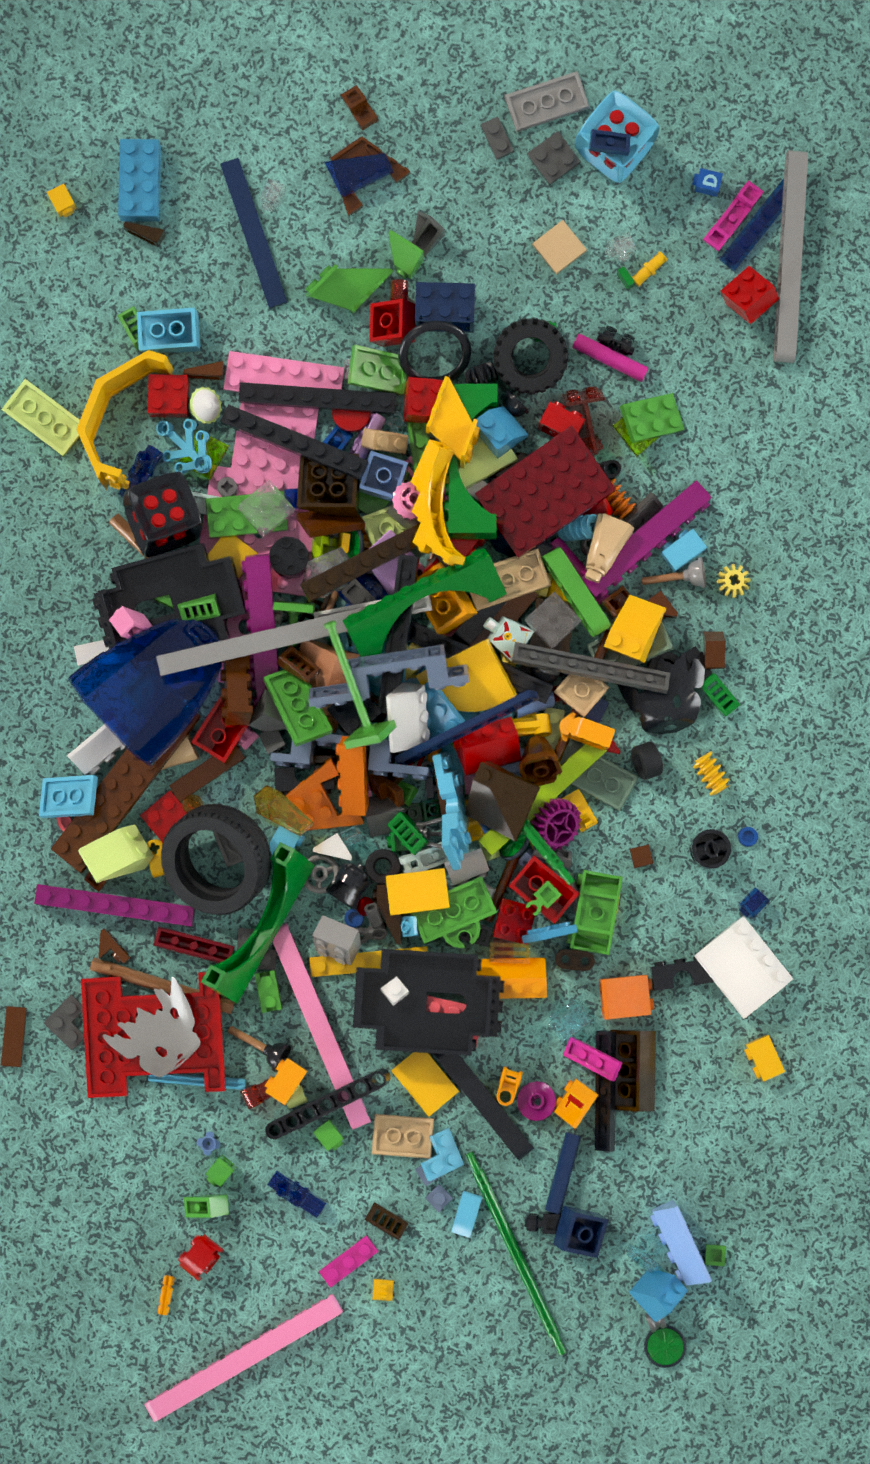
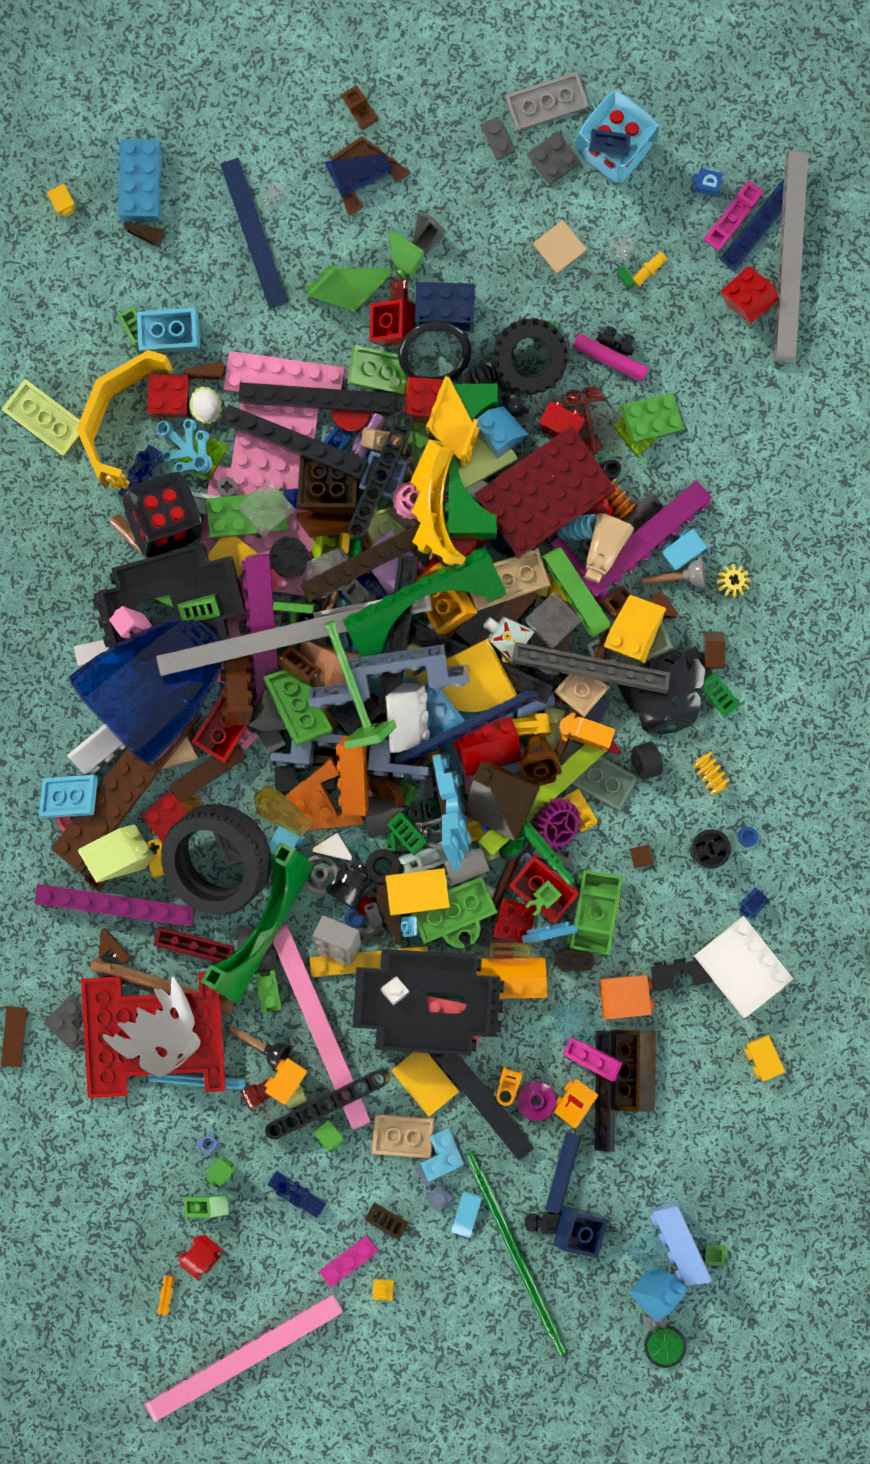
(386, 468): none -> black beam

